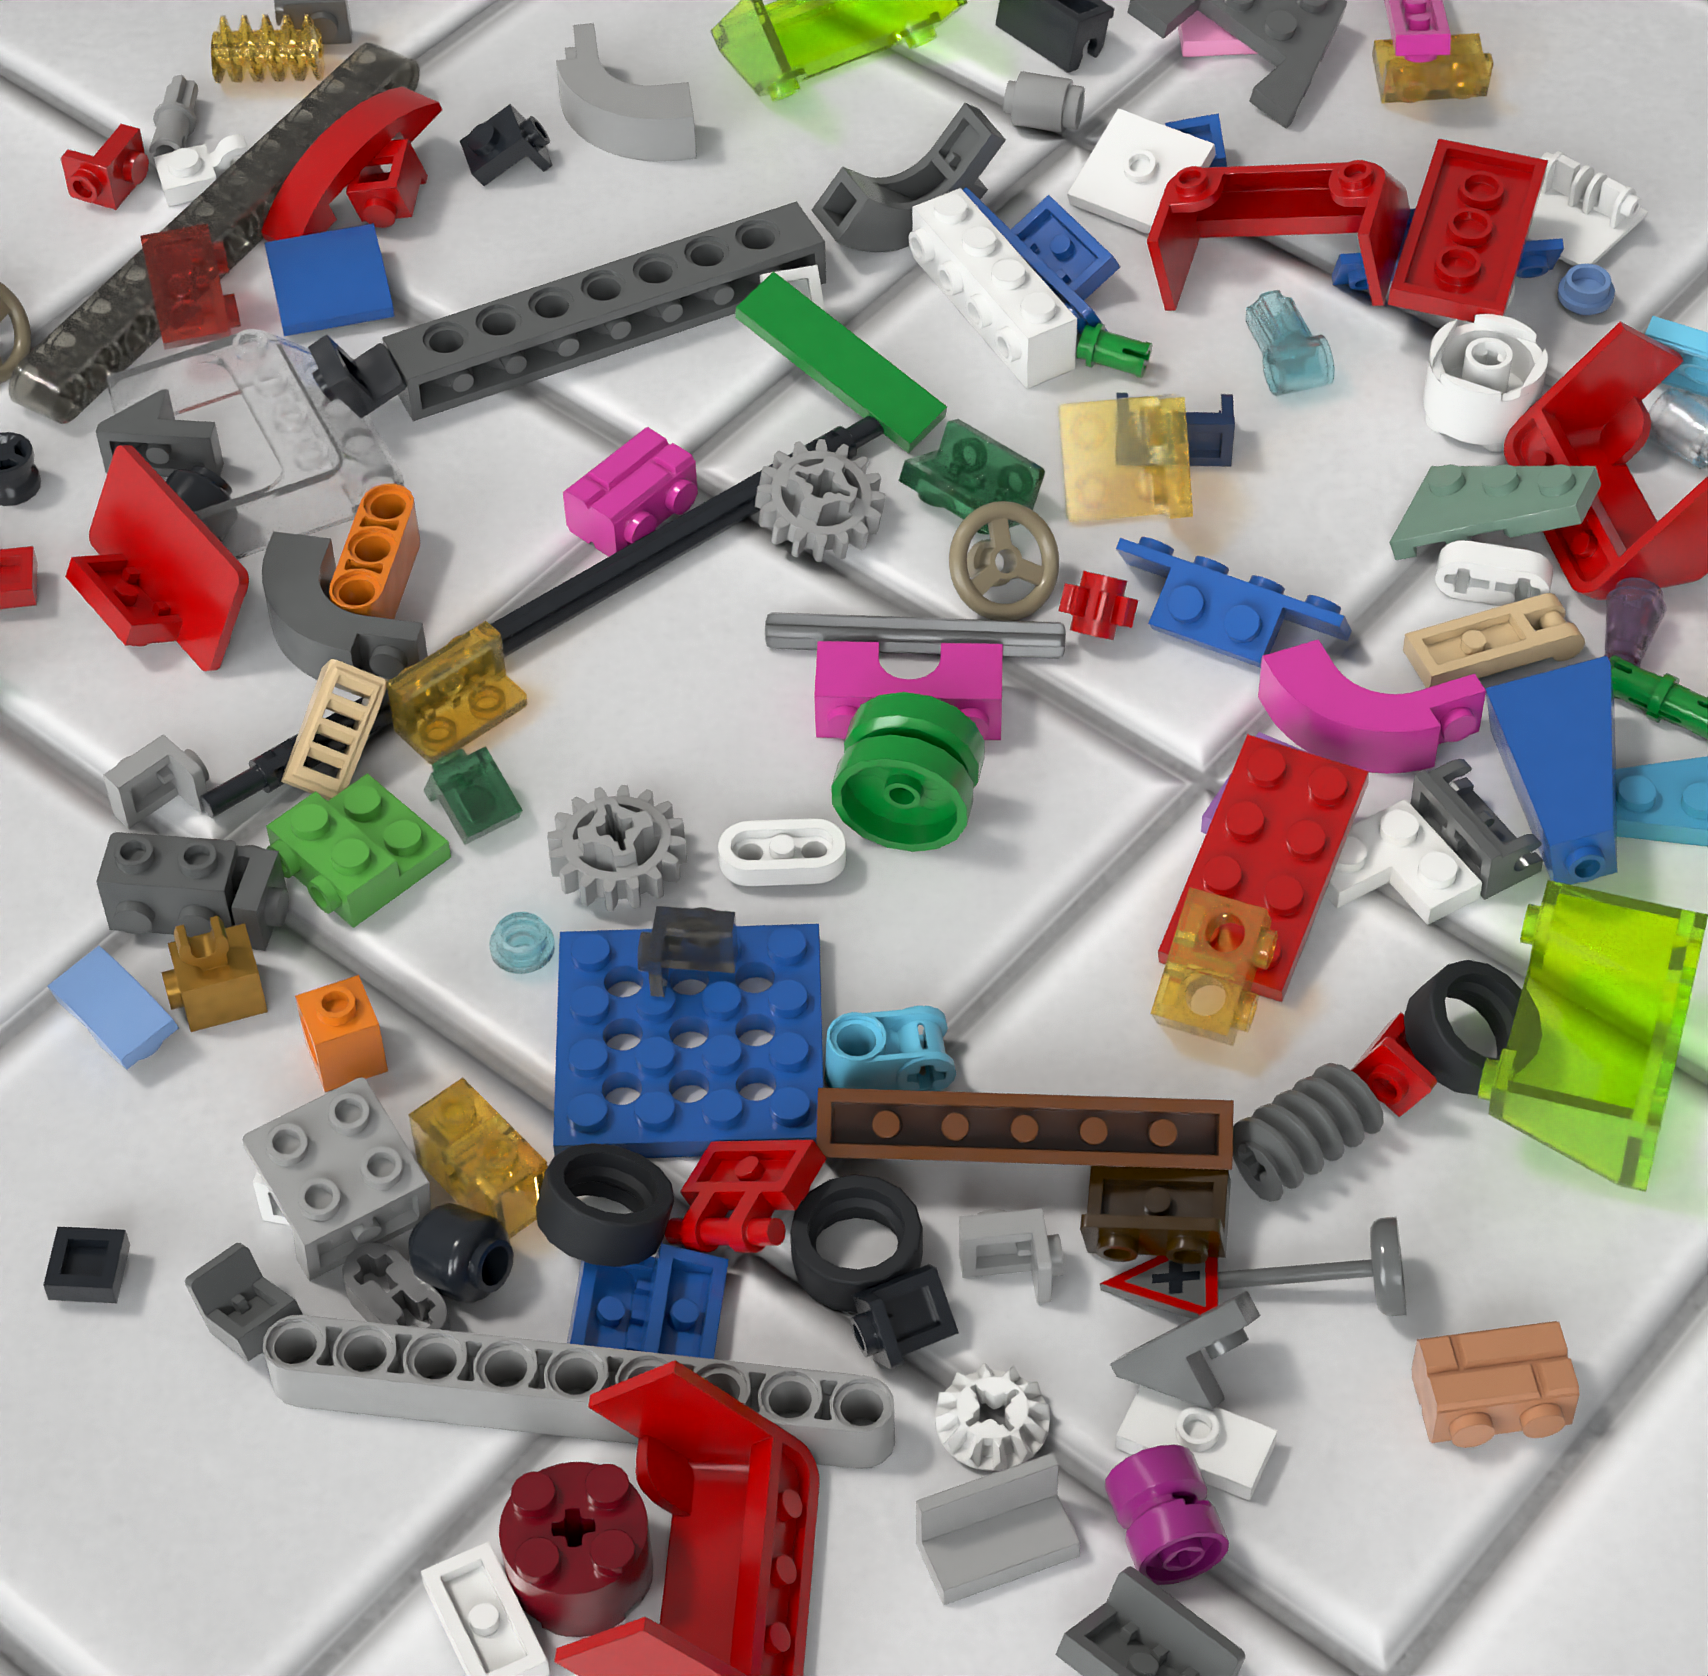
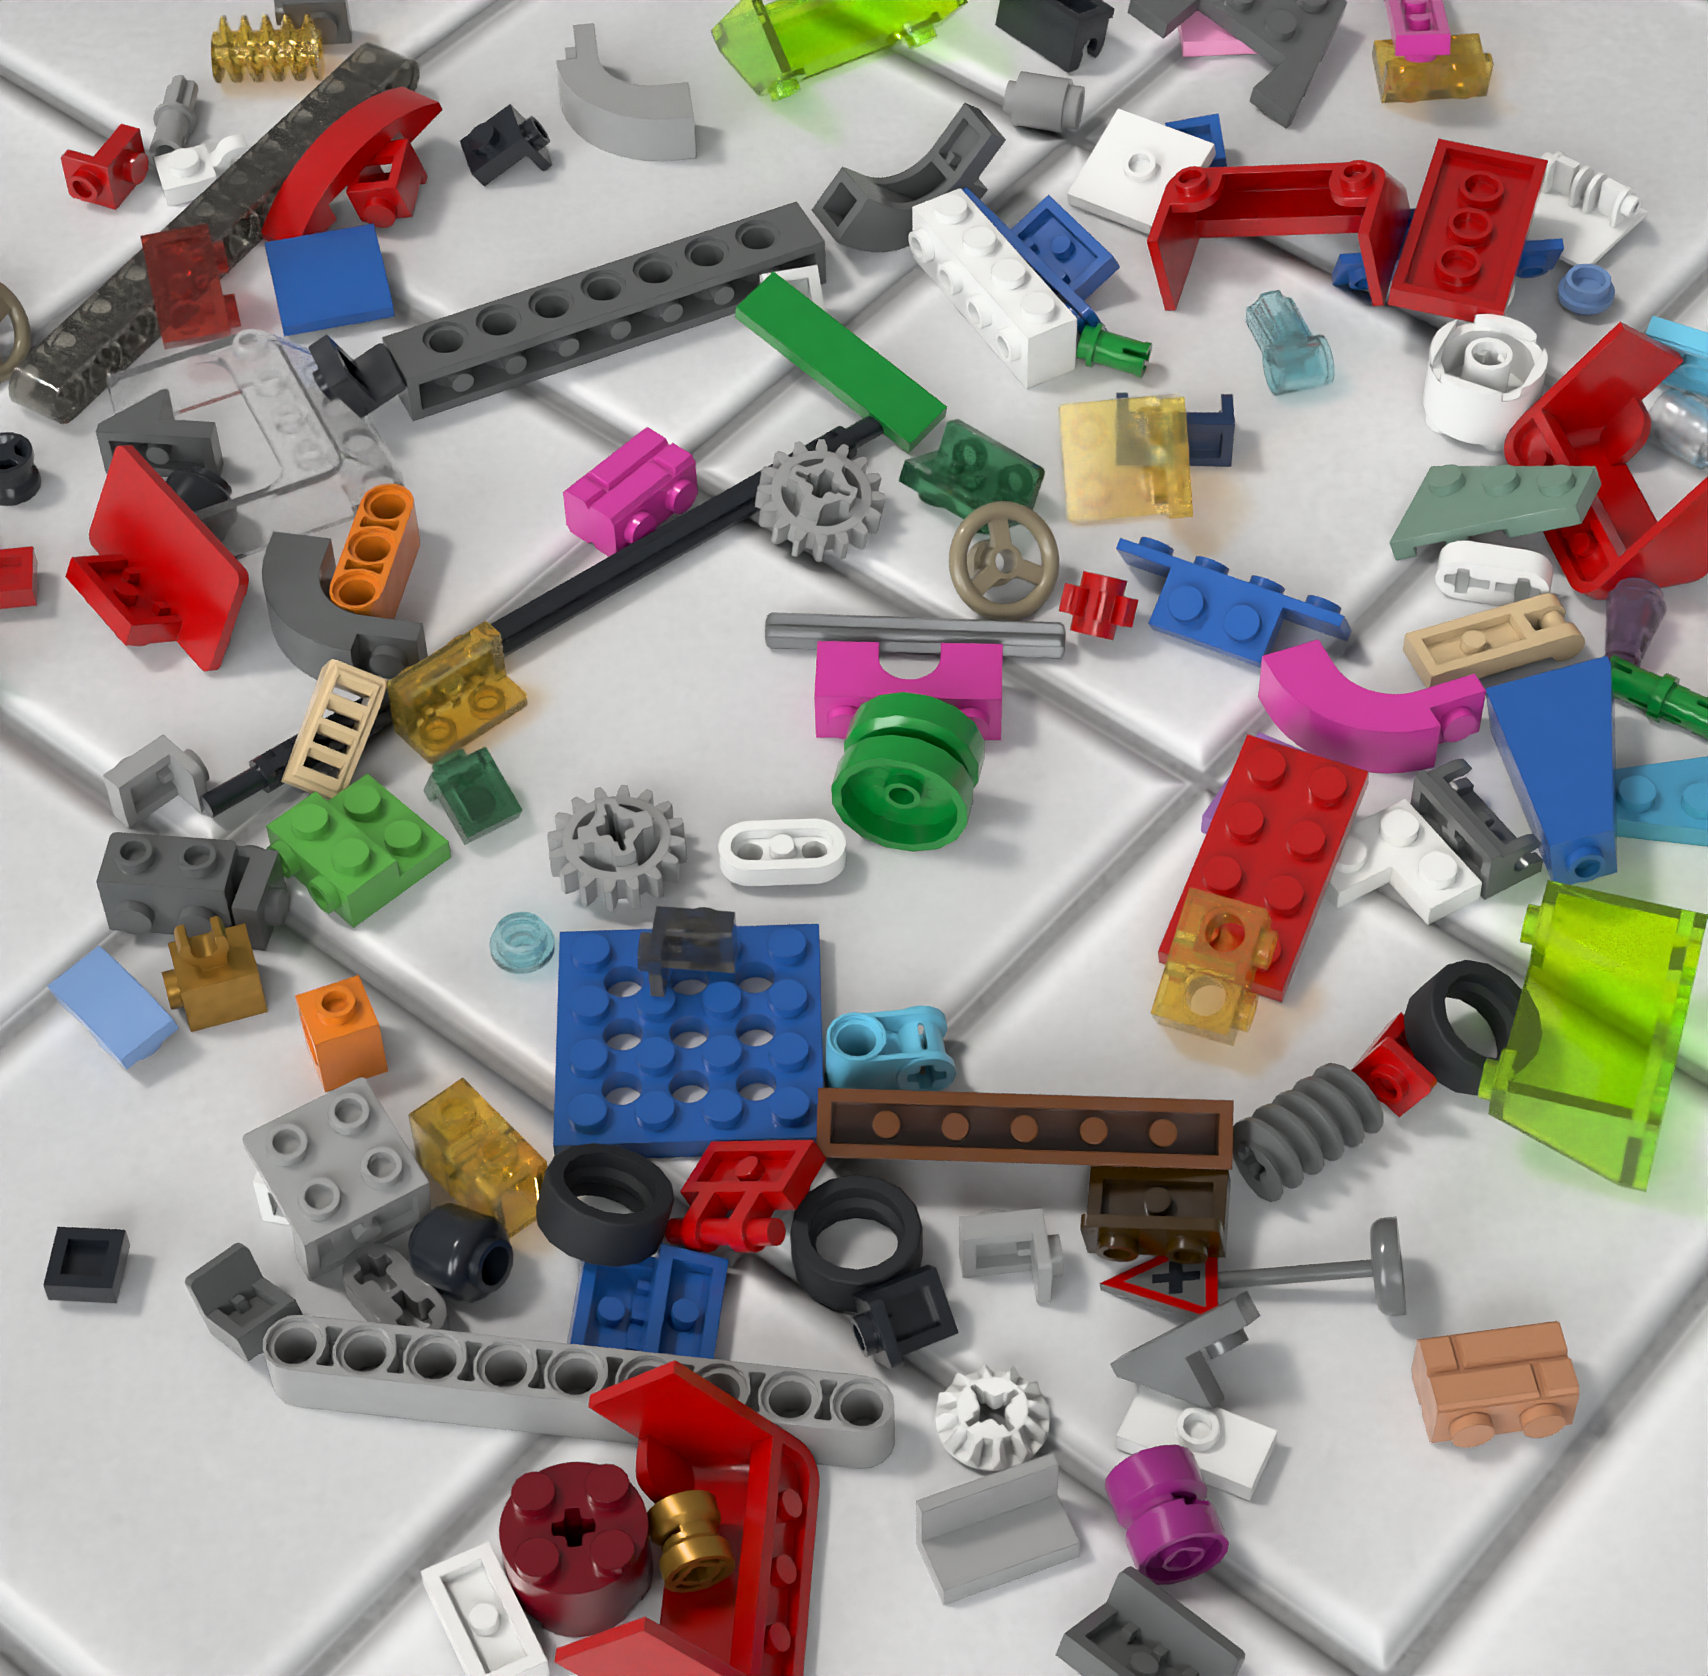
(690, 1541): none -> pearl gold wheel

